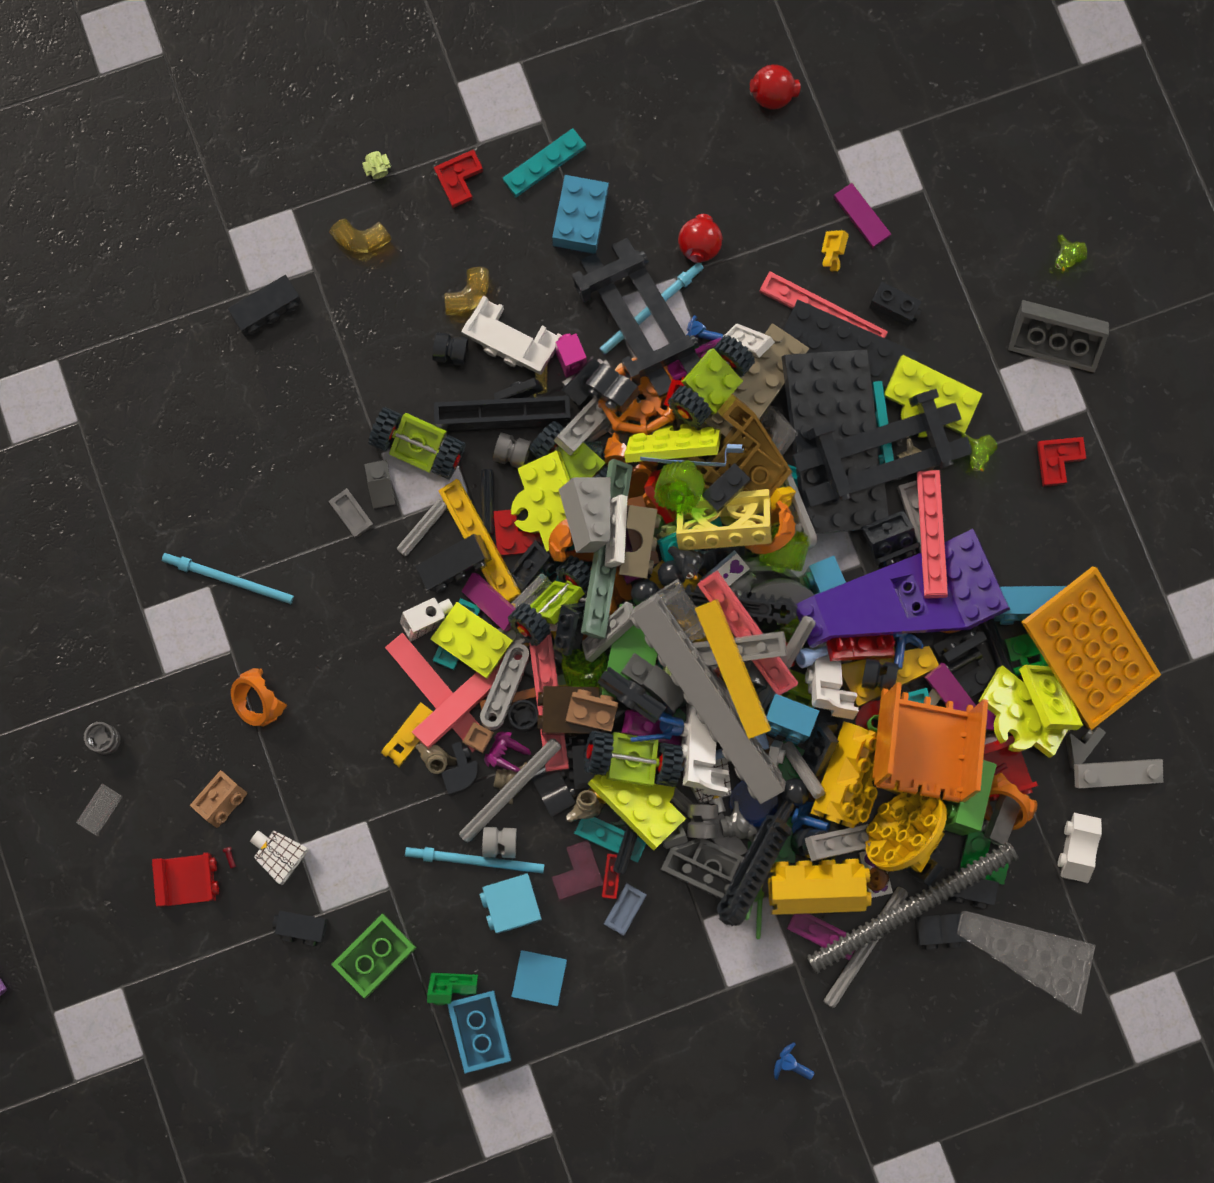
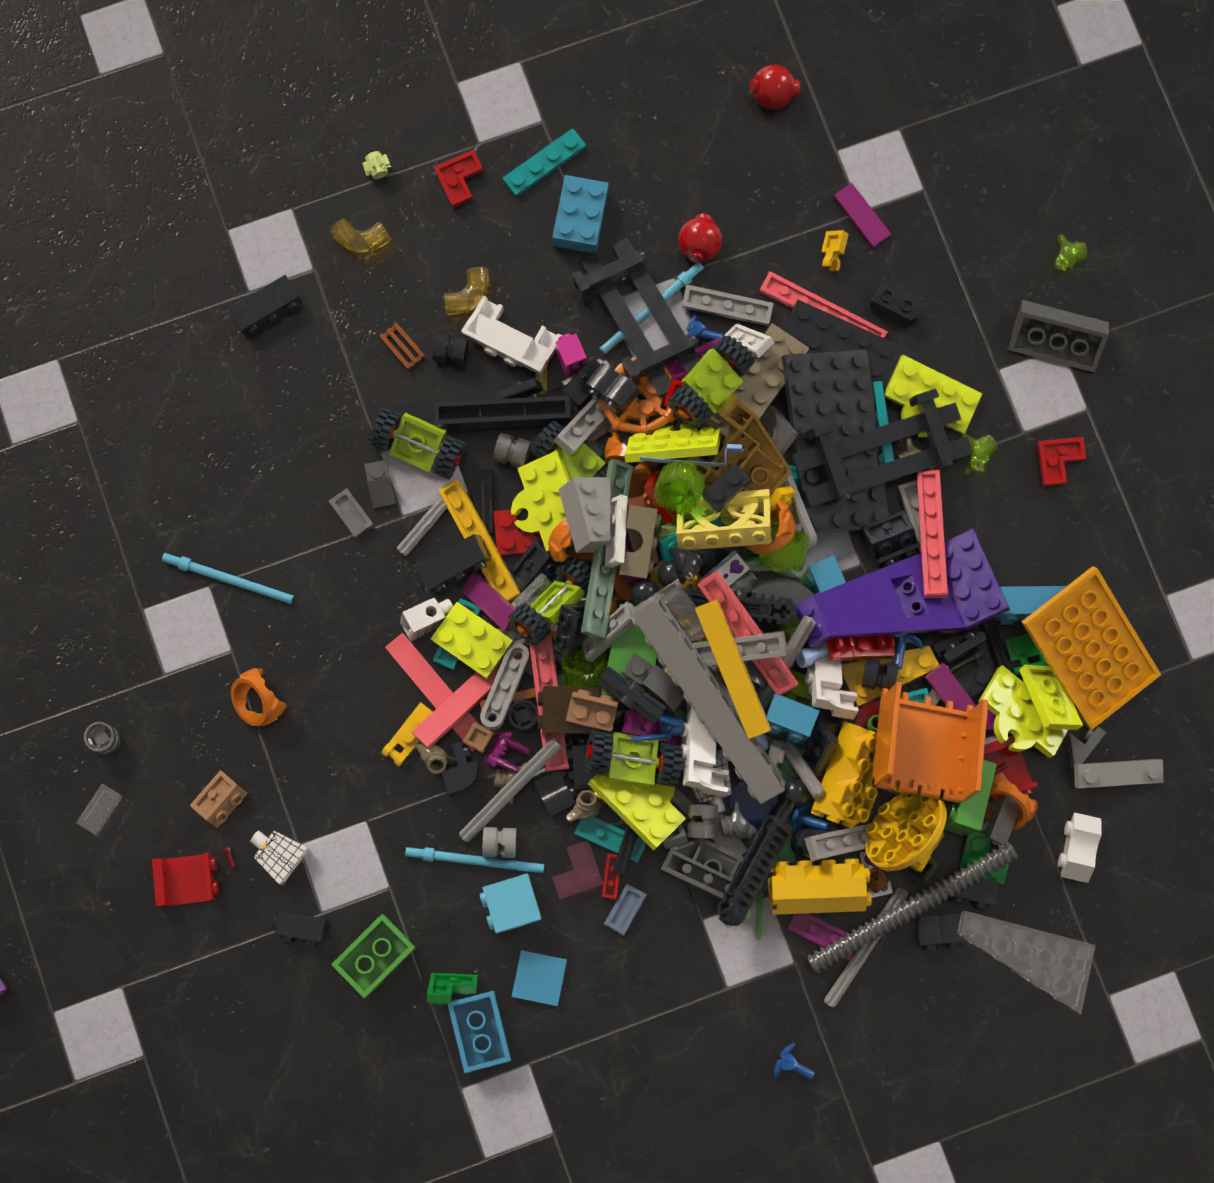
(390, 332): none -> dark orange tile
(727, 305): none -> light grey plate

